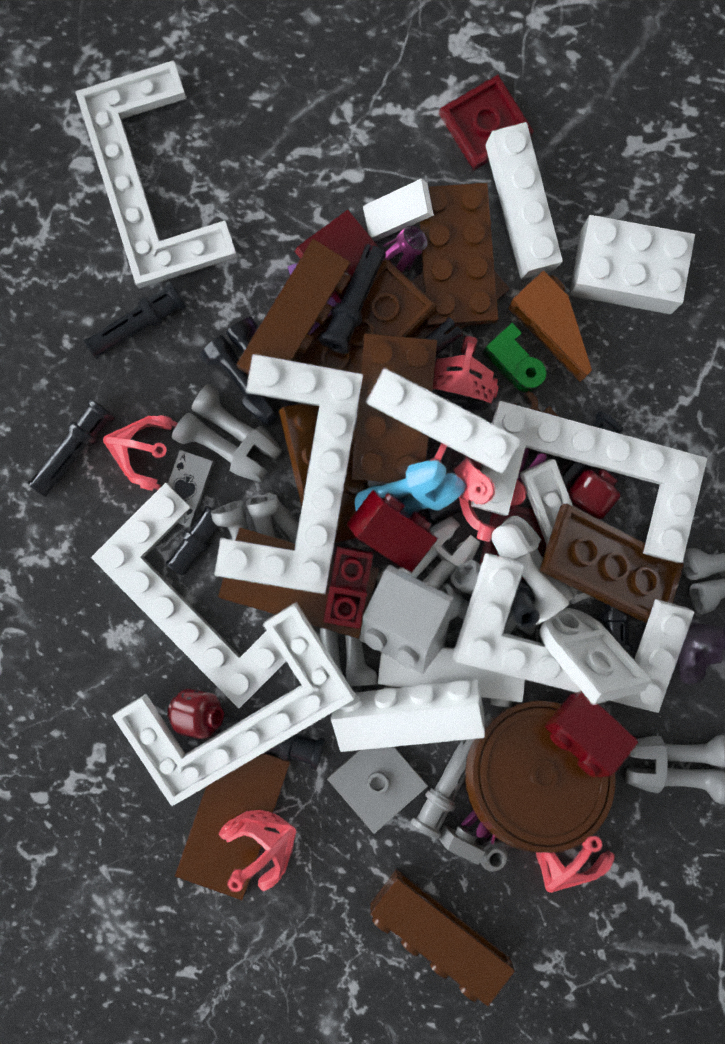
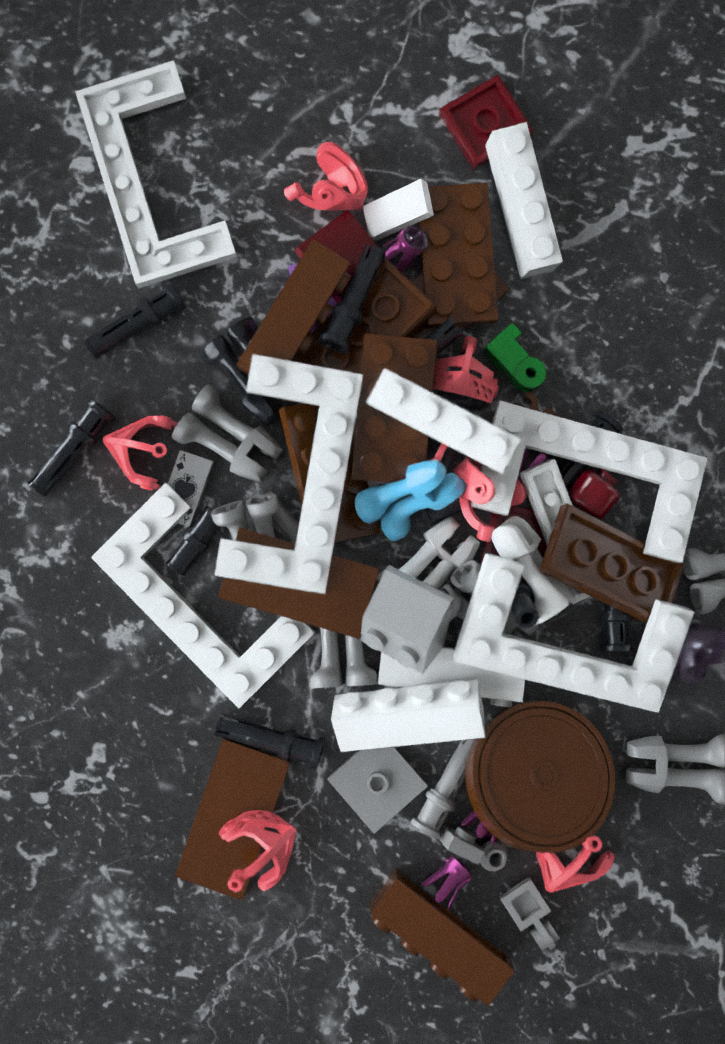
(195, 713): dark red head -> none
(320, 693): white plate -> none
(329, 193): none -> coral helmet
(348, 587): dark red slope -> none
(392, 531): dark red brick -> none
(458, 875): none -> flat silver piece
(526, 908): none -> light grey plate
(550, 318): dark orange slope -> none
(590, 735): dark red brick -> none
(592, 656): white tile -> none
(632, 264): white brick -> none

